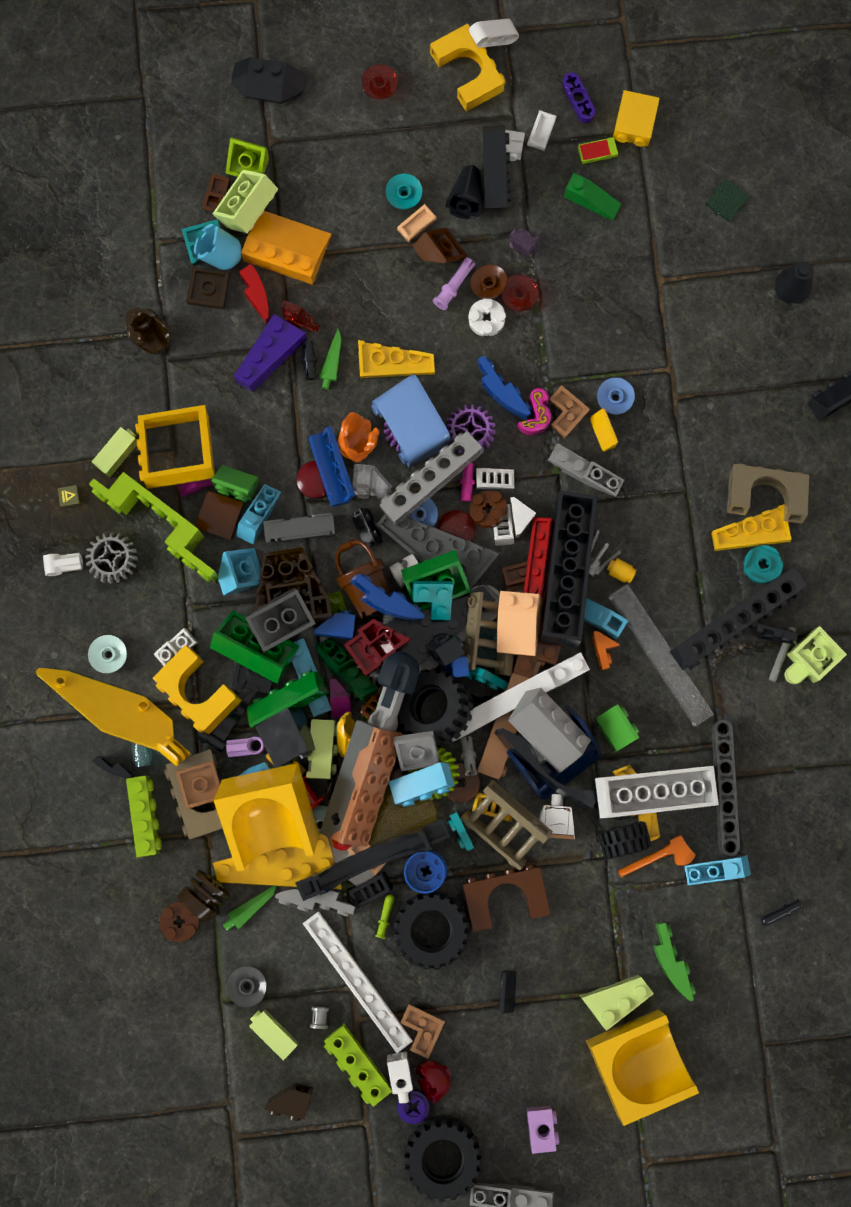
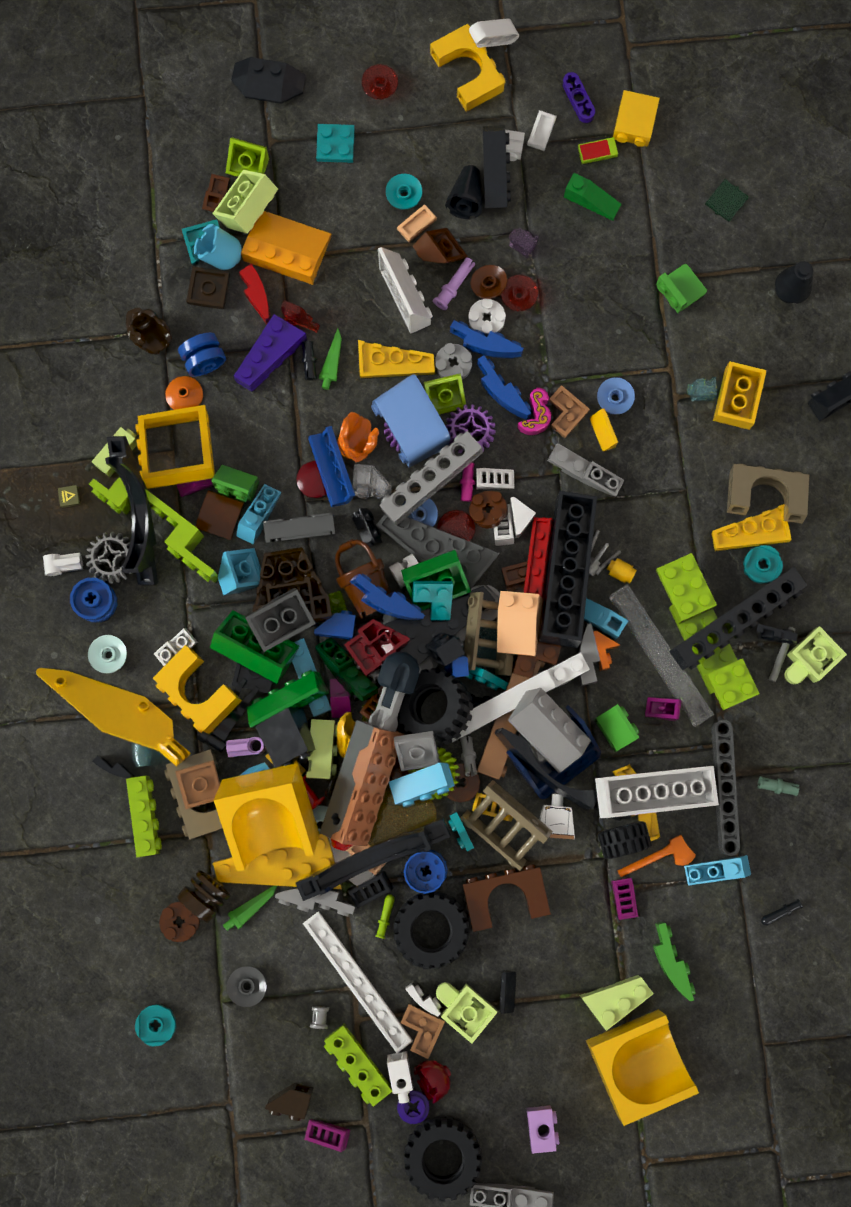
(101, 608): none -> blue wheel
(140, 553): none -> black slope
(146, 1032): none -> teal plate
(192, 397): none -> orange dish
(202, 354): none -> blue wheel
(273, 1033): yellowish green brick -> none
(335, 143): none -> teal plate
(344, 1132): none -> magenta slope
(403, 290): none -> white slope
(429, 1004): none -> white slope
(446, 393): none -> lime slope
(457, 352): none -> light grey plate
(466, 1008): none -> yellowish green brick
(493, 345): none -> blue slope
(590, 653): none -> light grey slope
(620, 882): none -> magenta slope
(663, 708): none -> magenta slope
(681, 287): none -> bright green bracket
(693, 611): none -> lime bracket
(702, 389): none -> clear light blue brick
(739, 395): none -> yellow brick
(778, 786): none -> sand green pin

